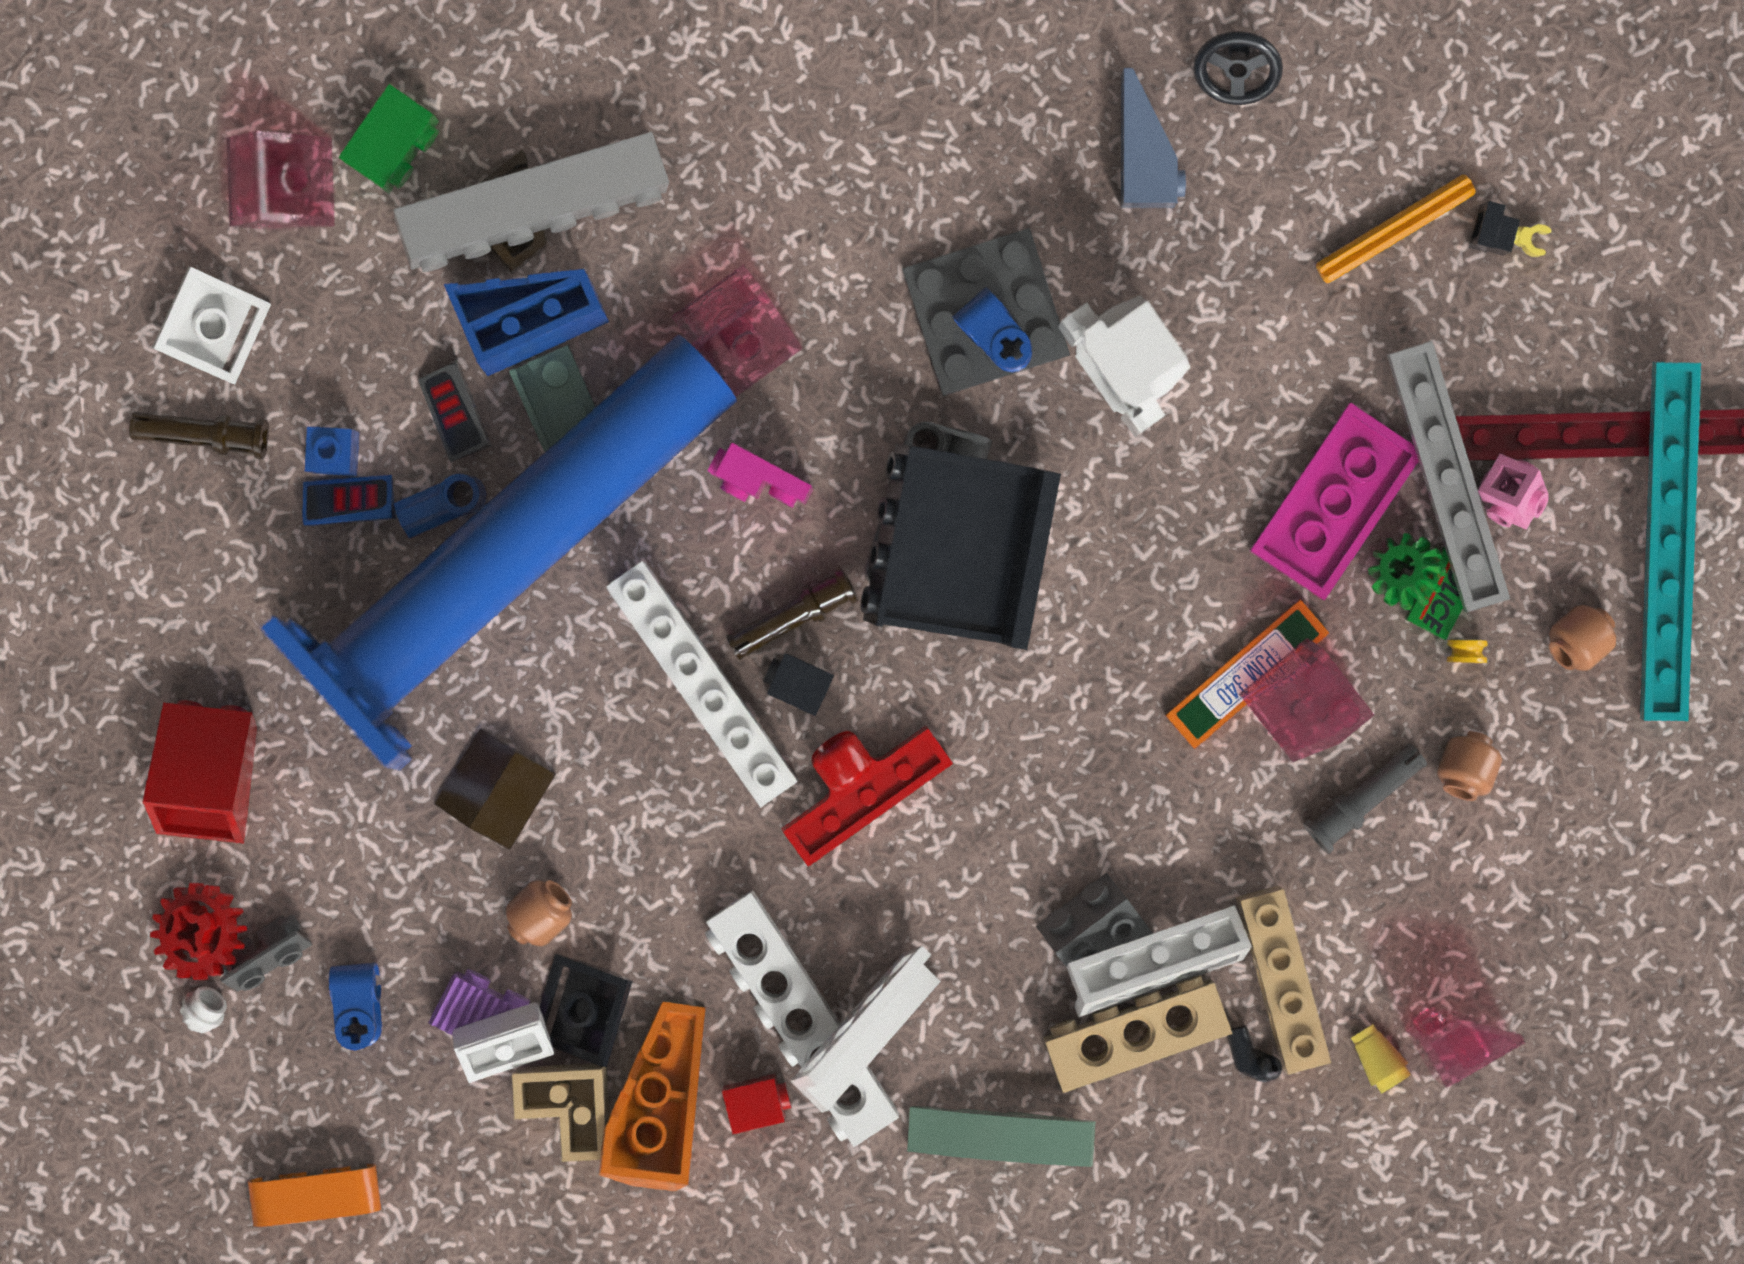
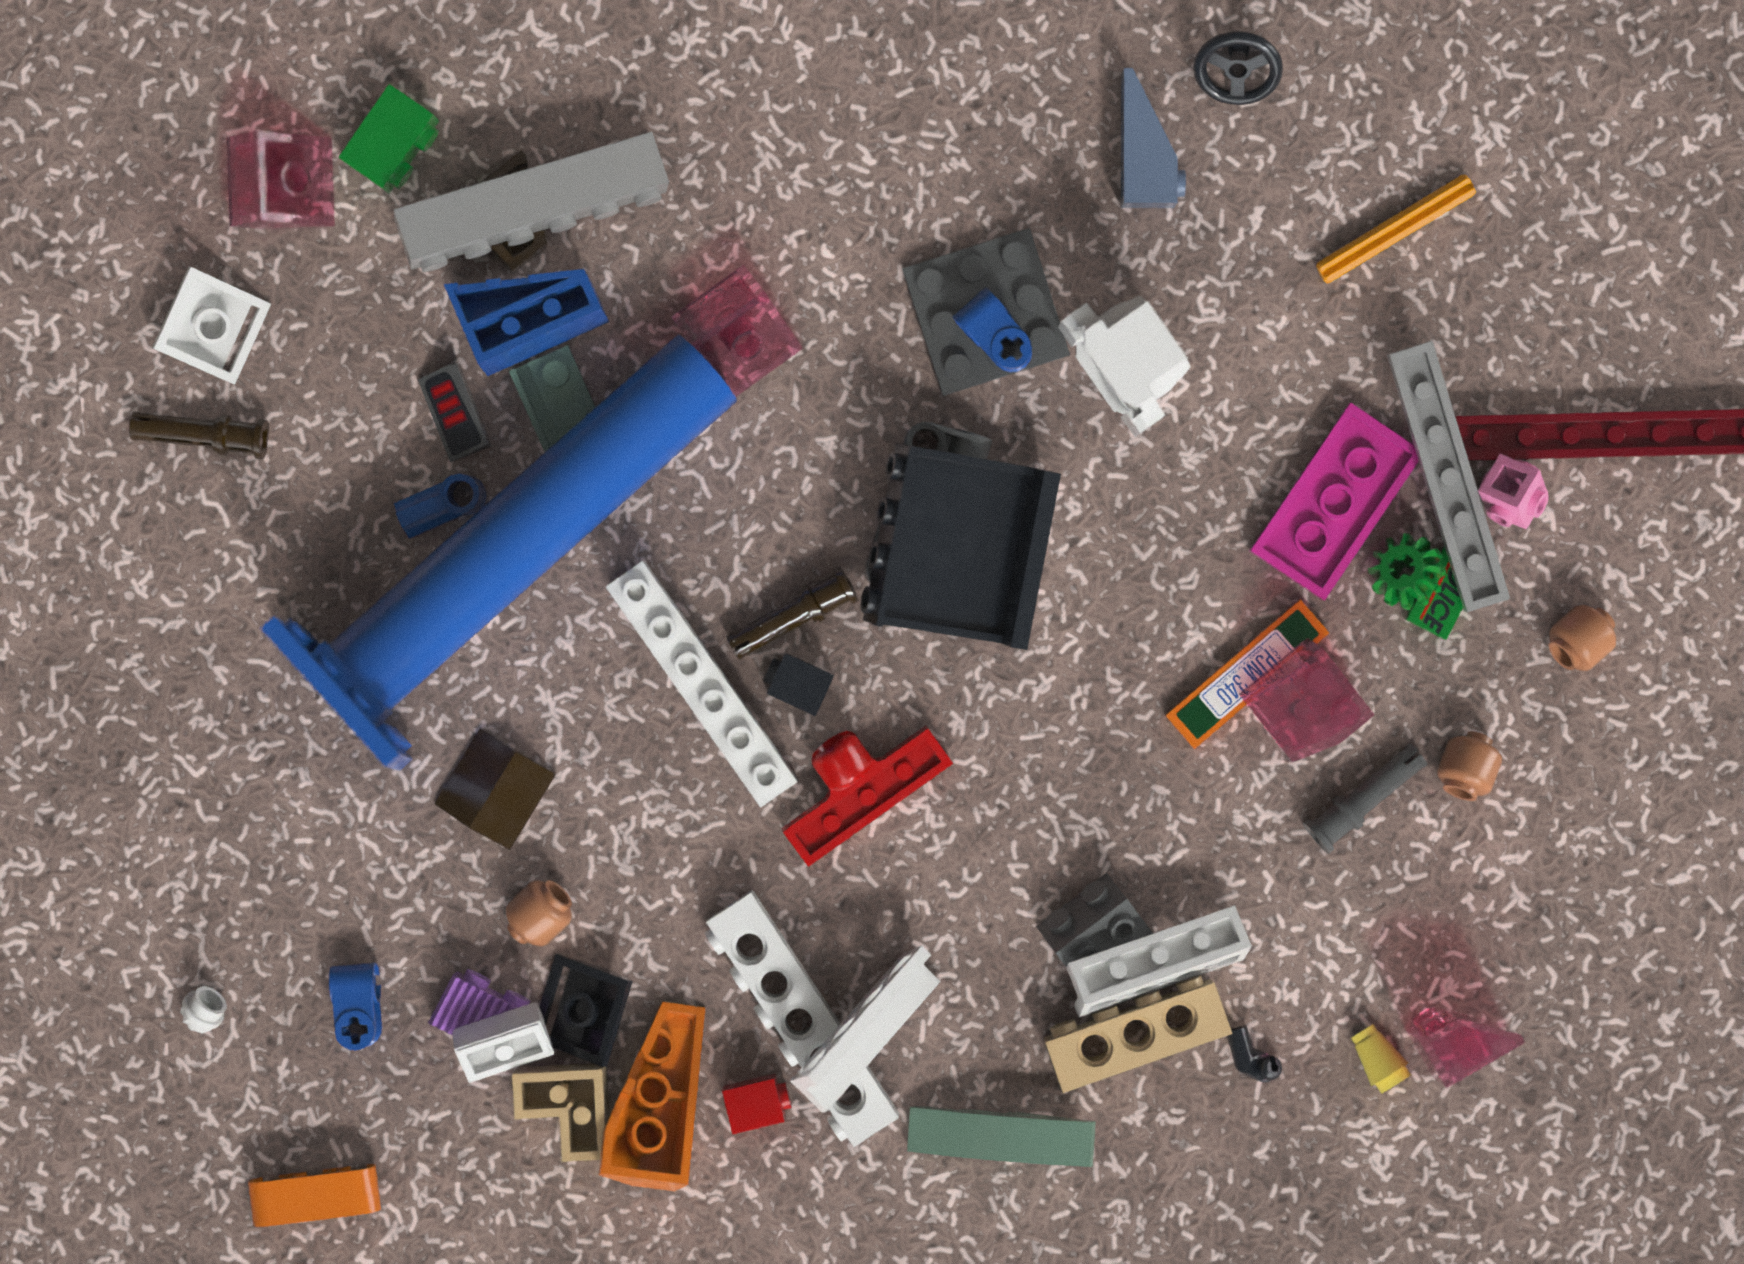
(201, 772): red slope -> none
(201, 933): red gear -> none
(280, 947): dark grey hinge -> none
(332, 451): blue brick -> none
(348, 500): slope -> none
(748, 474): dark pink plate -> none
(1283, 980): tan brick -> none
(1467, 651): yellow bush -> none
(1499, 233): black piece -> none
(1670, 541): teal plate -> none

